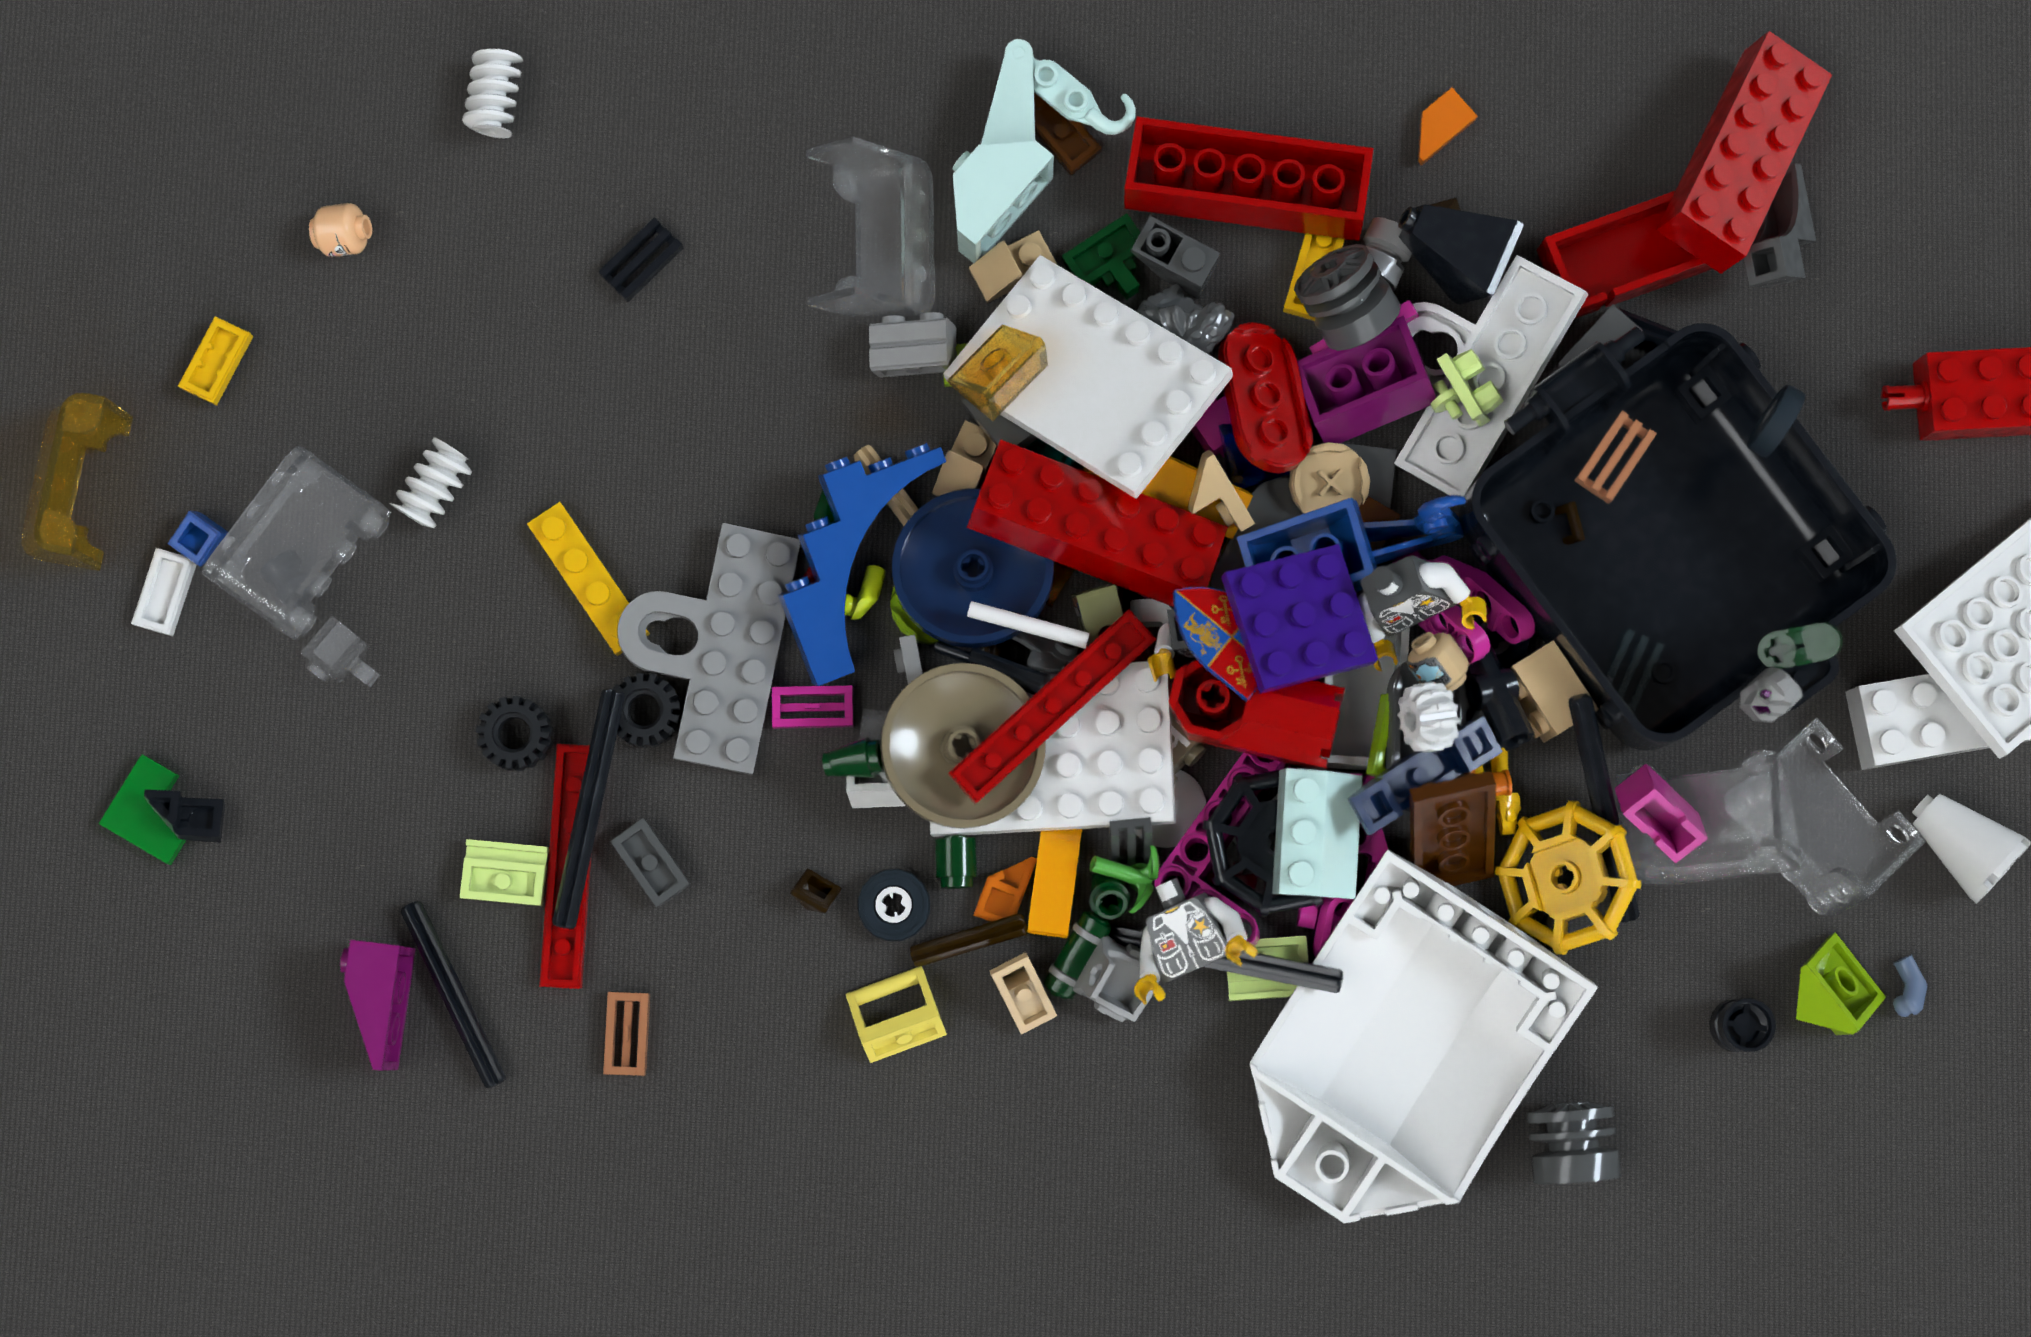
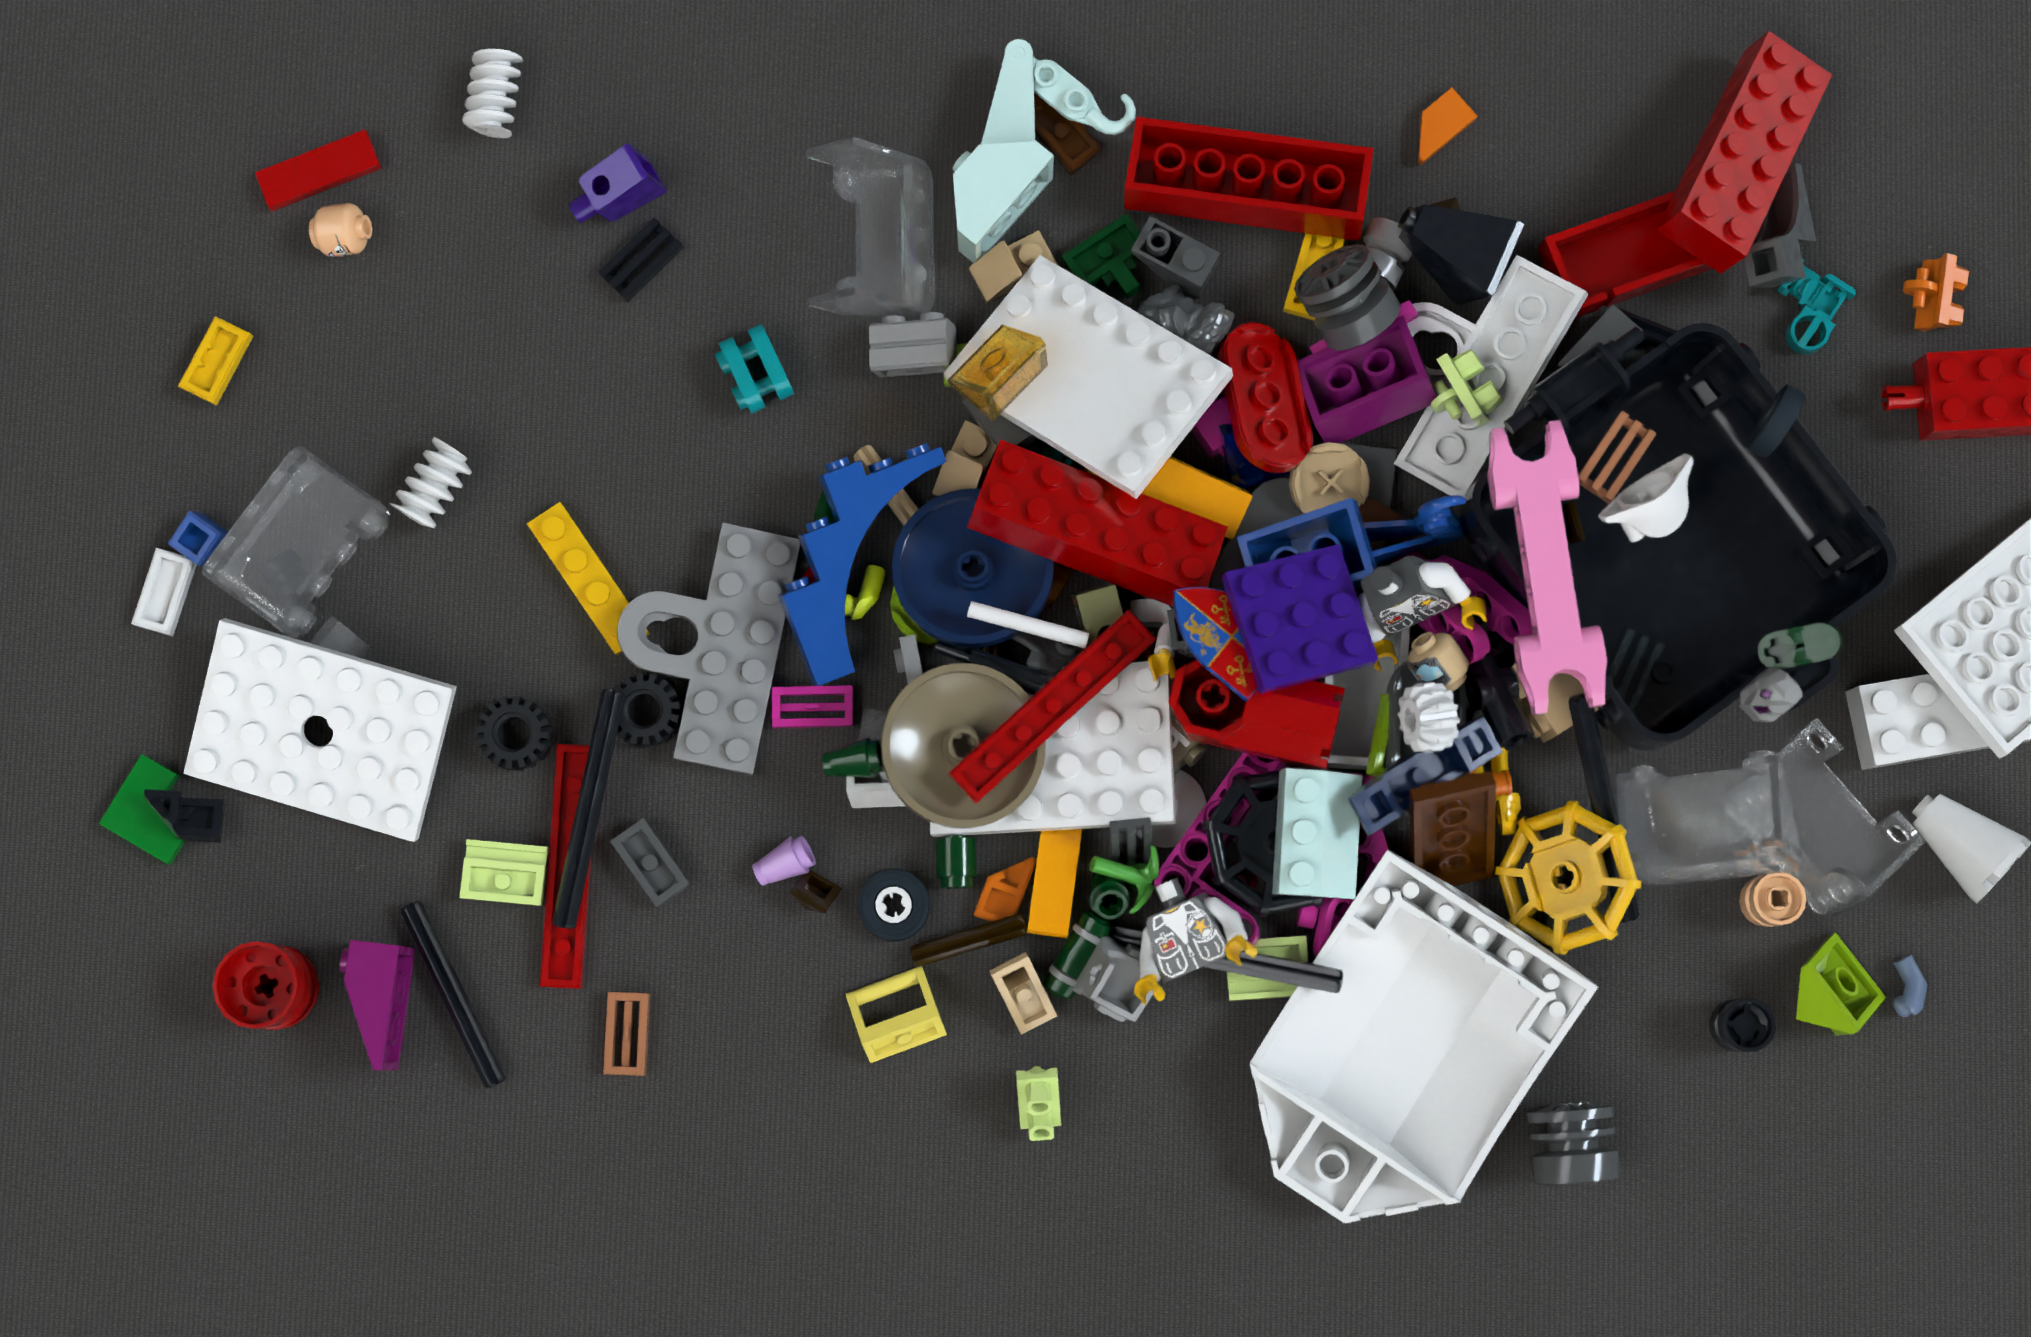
(71, 428): clear yellow windscreen -> none
(244, 981): none -> red wheel
(318, 170): none -> red tile
(381, 718): none -> white plate
(617, 186): none -> dark purple torso
(733, 360): none -> teal brick
(785, 861): none -> lavender cone
(1038, 1102): none -> yellowish green hips
(1213, 484): tan slope -> none
(1536, 498): none -> bright pink piece
(1653, 503): none -> white hat
(1660, 813): dark pink brick -> none
(1772, 899): none -> light nougat wheel
(1821, 303): none -> teal piece
(1934, 292): none -> orange hips

